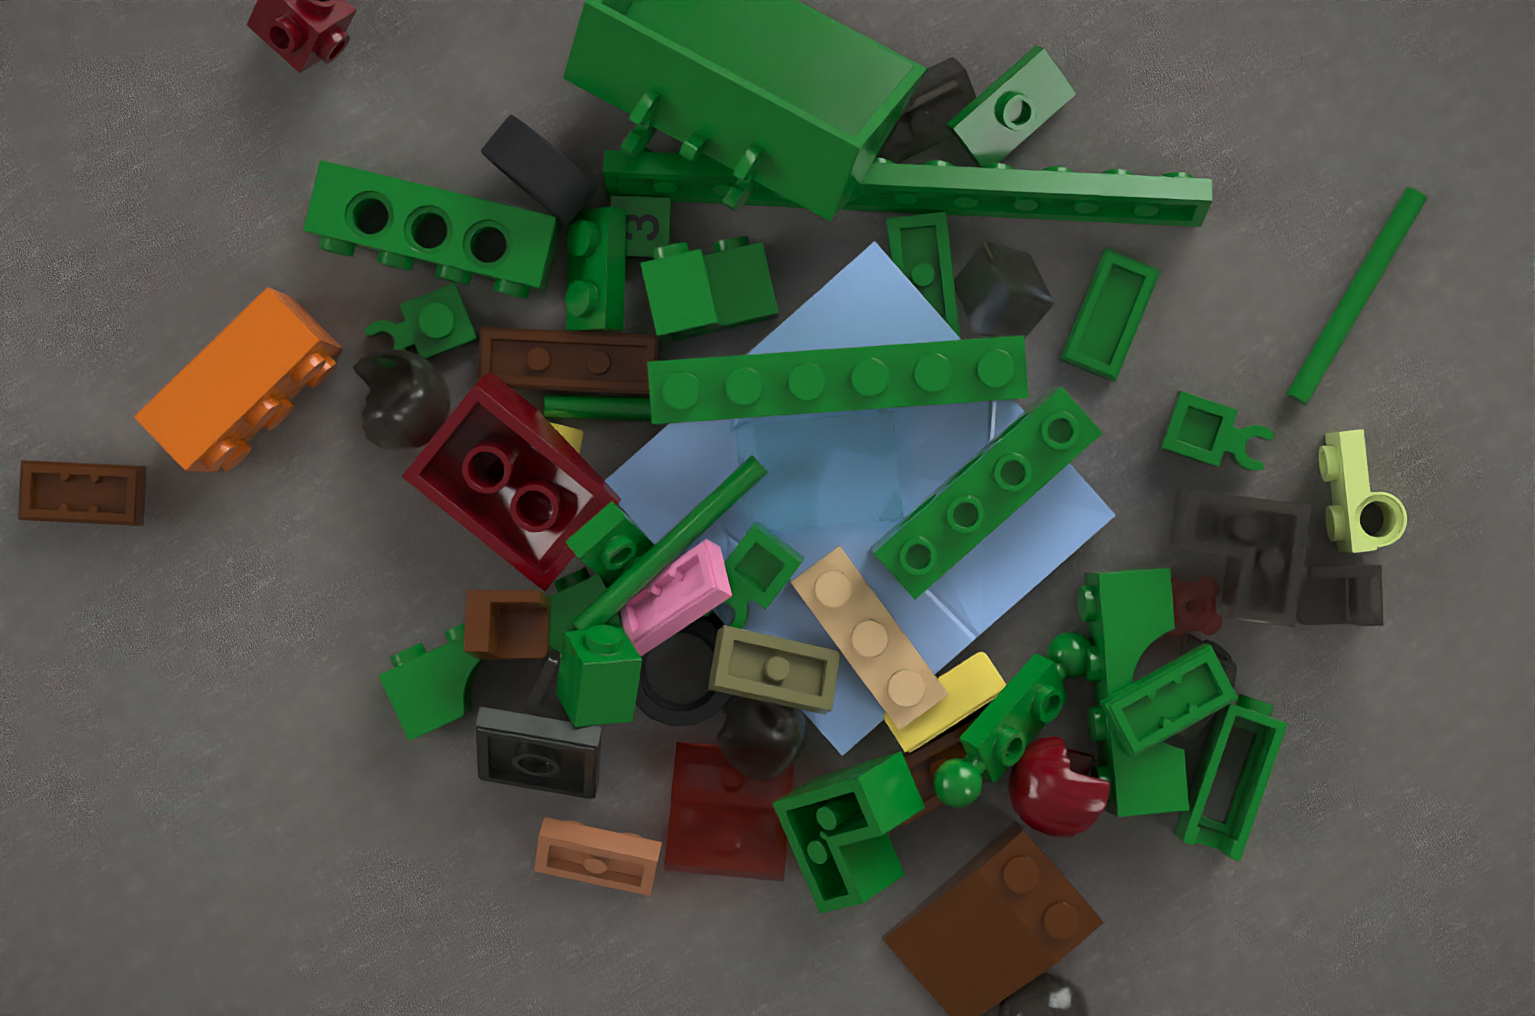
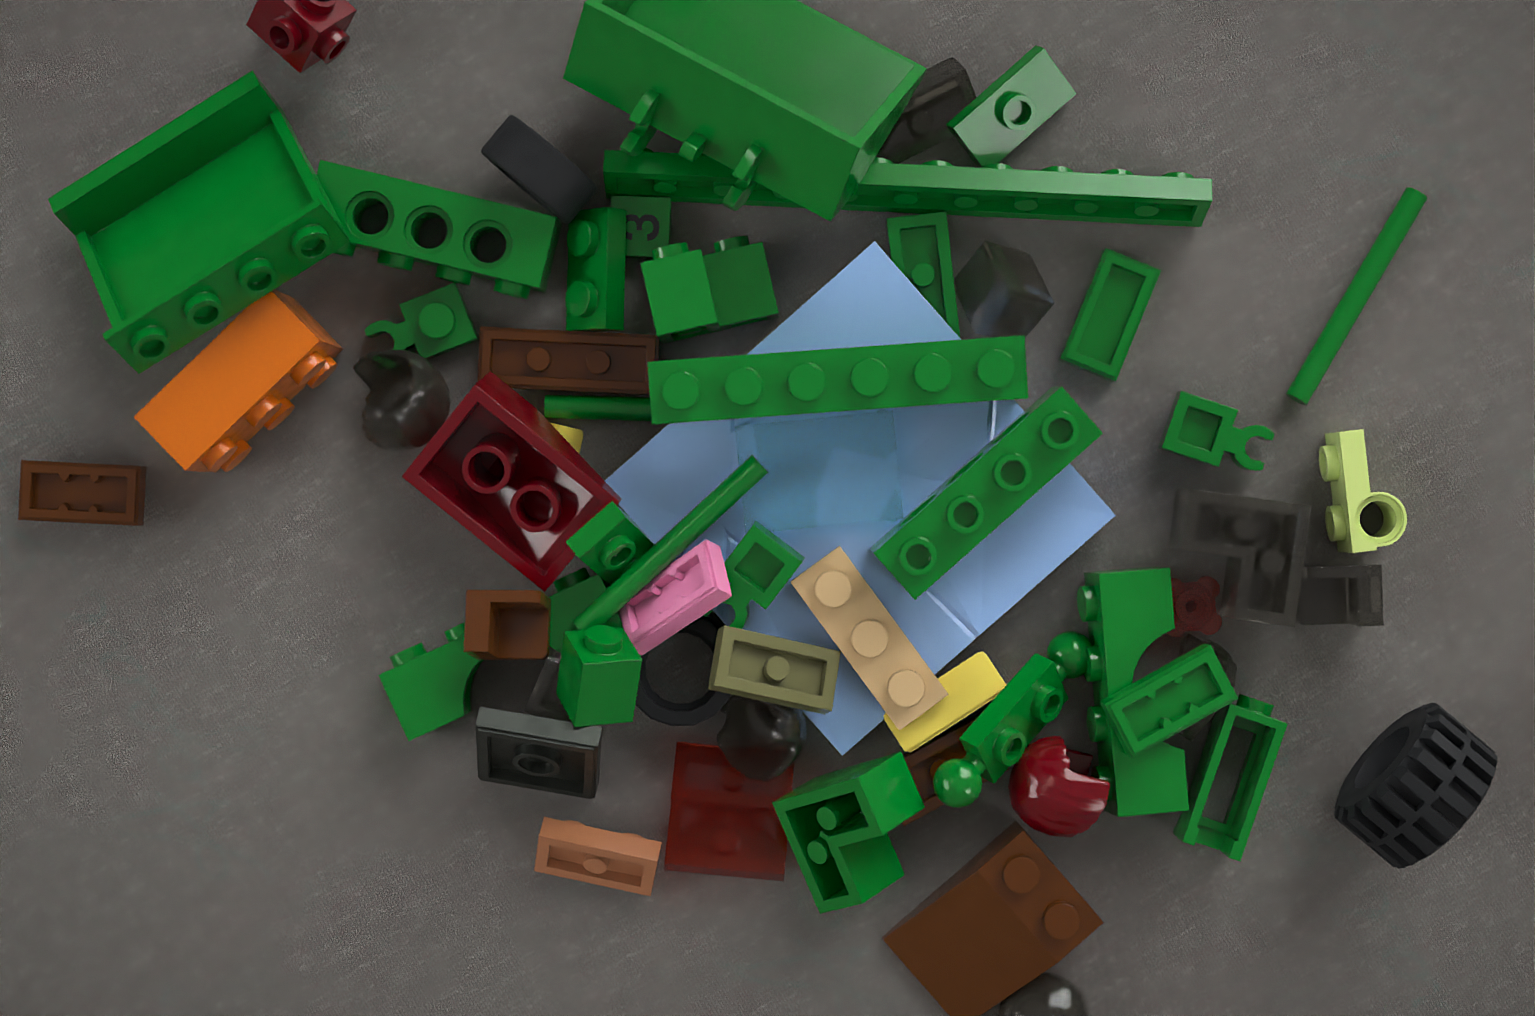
(199, 221): none -> green panel
(1416, 785): none -> black tyre

